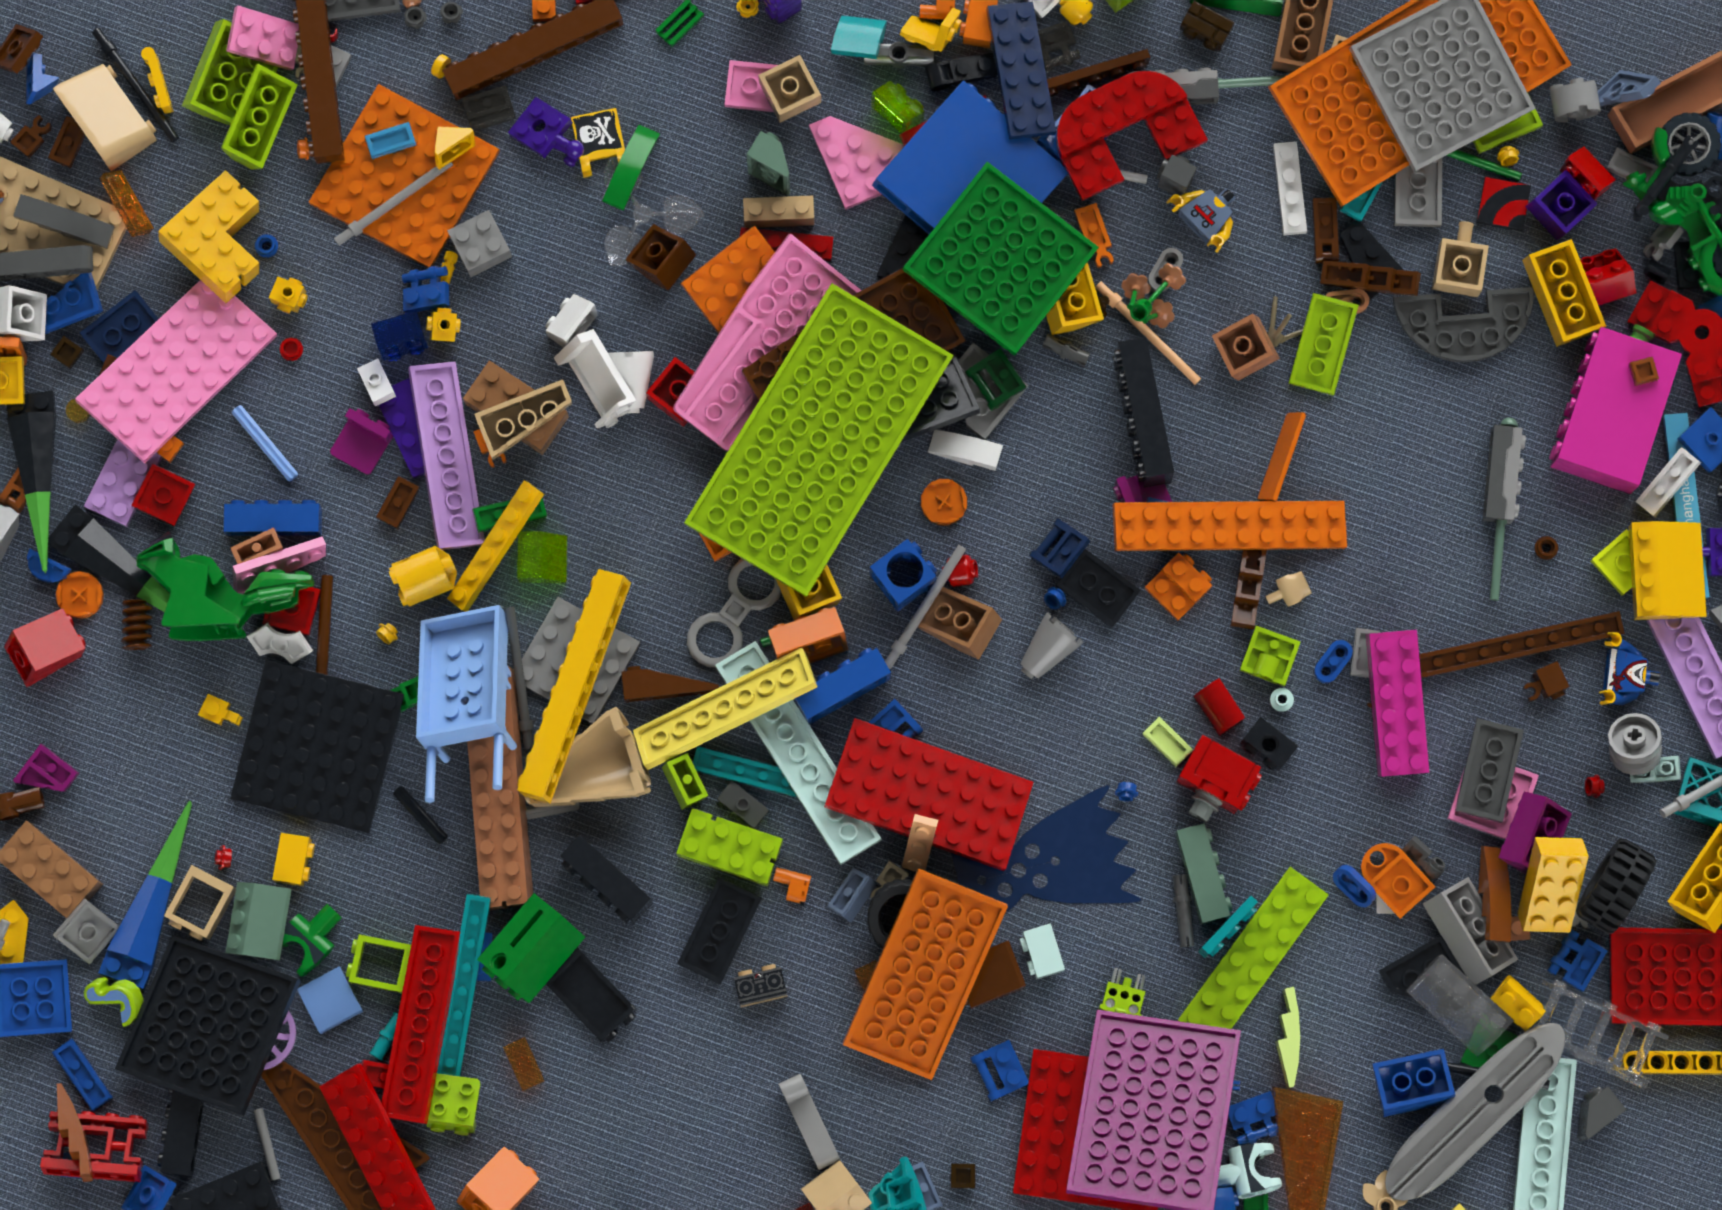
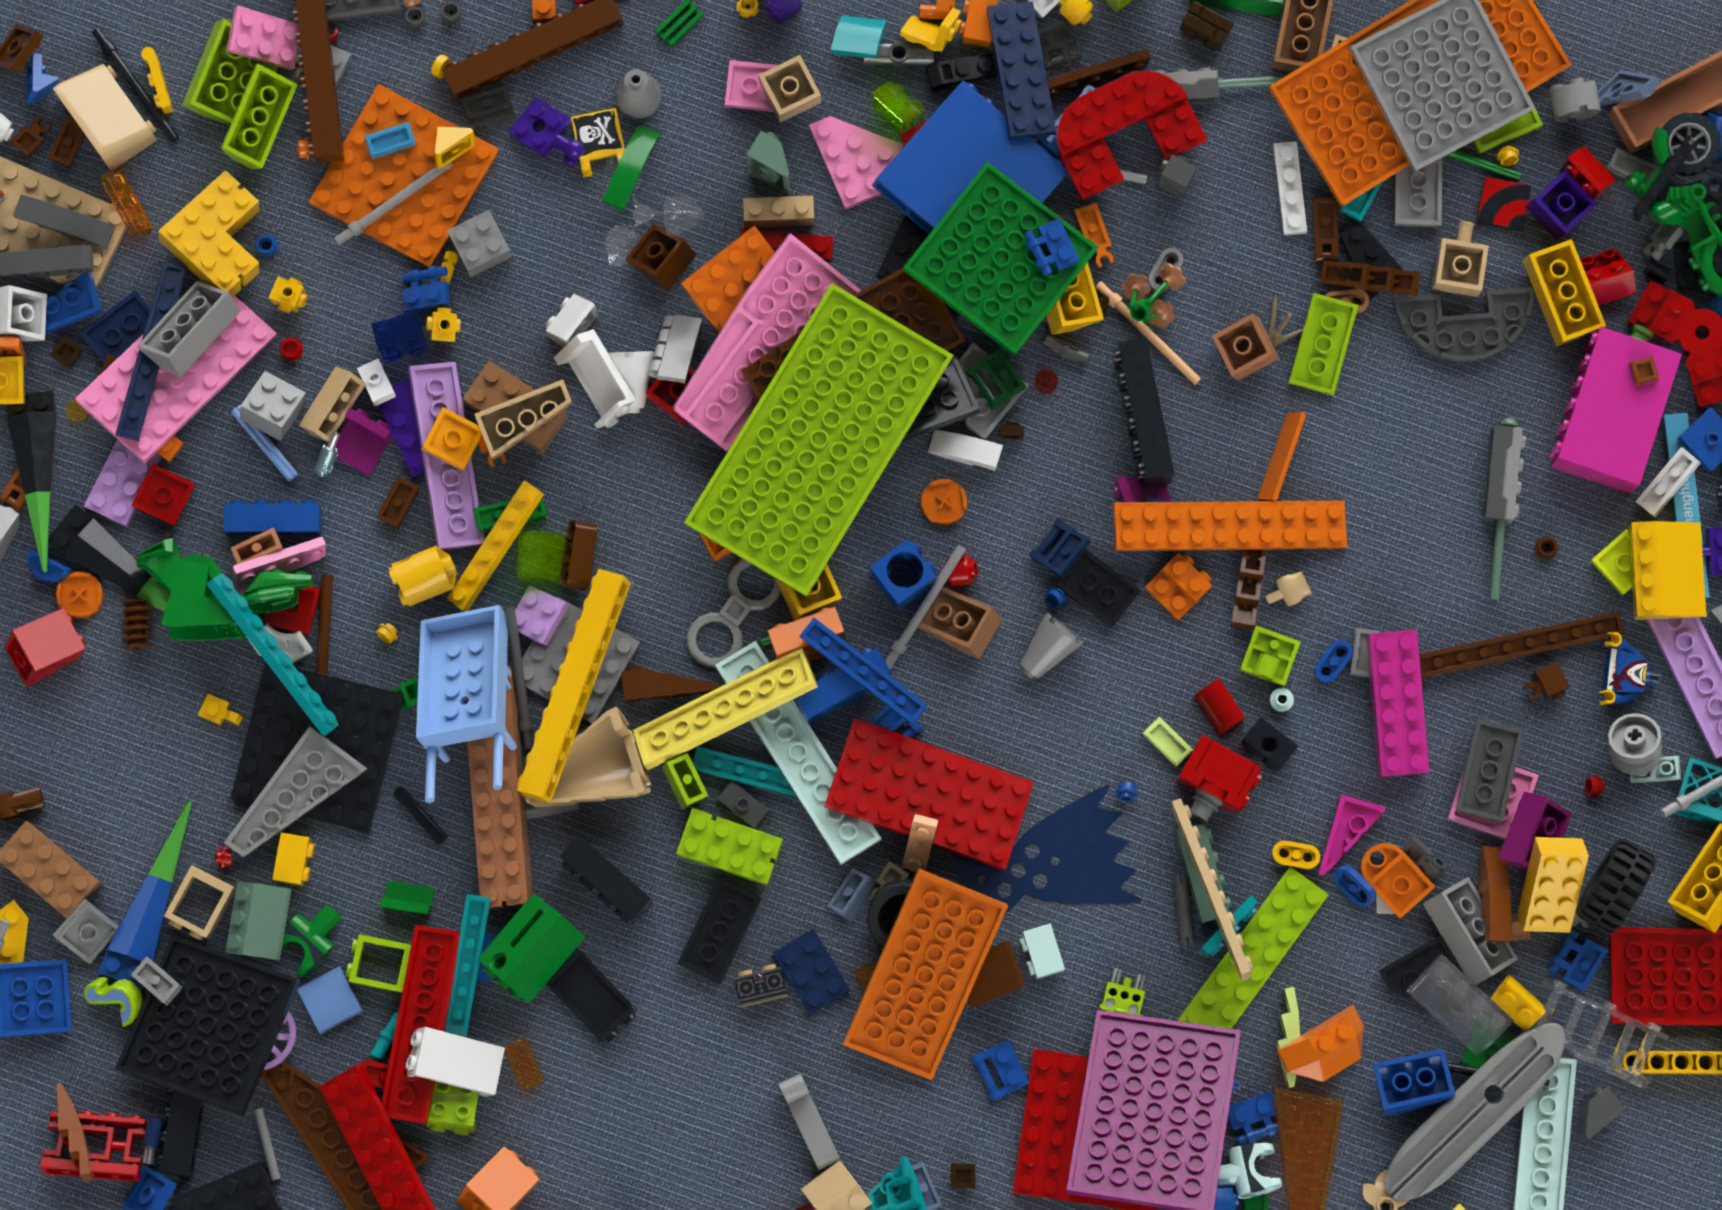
(46, 771): magenta wing -> none
(82, 1075): blue tile -> none
(146, 370): none -> dark blue tile
(152, 1139): none -> dark blue piece
(156, 980): none -> light grey plate
(189, 328): none -> light grey slope
(270, 651): none -> teal plate
(272, 405): none -> light grey brick
(303, 781): none -> light grey wing
(327, 457): none -> clear light blue piece
(332, 404): none -> tan brick
(408, 898): none -> green panel
(452, 439): none -> light orange plate
(455, 1060): none -> white panel
(539, 615): none -> lavender plate
(578, 555): none -> reddish brown beam
(638, 94): none -> light grey cone
(675, 348): none -> light grey windscreen
(797, 883): orange piece -> none
(811, 971): none -> dark blue plate
(863, 671): none -> blue plate
(1012, 431): none -> dark brown plate
(1046, 381): none -> clear red tile
(1057, 244): none -> blue plate
(1206, 214): torso -> none
(1216, 898): none -> tan plate
(1295, 855): none -> yellow plate
(1325, 1047): none -> orange wedge
(1350, 822): none -> dark pink wing

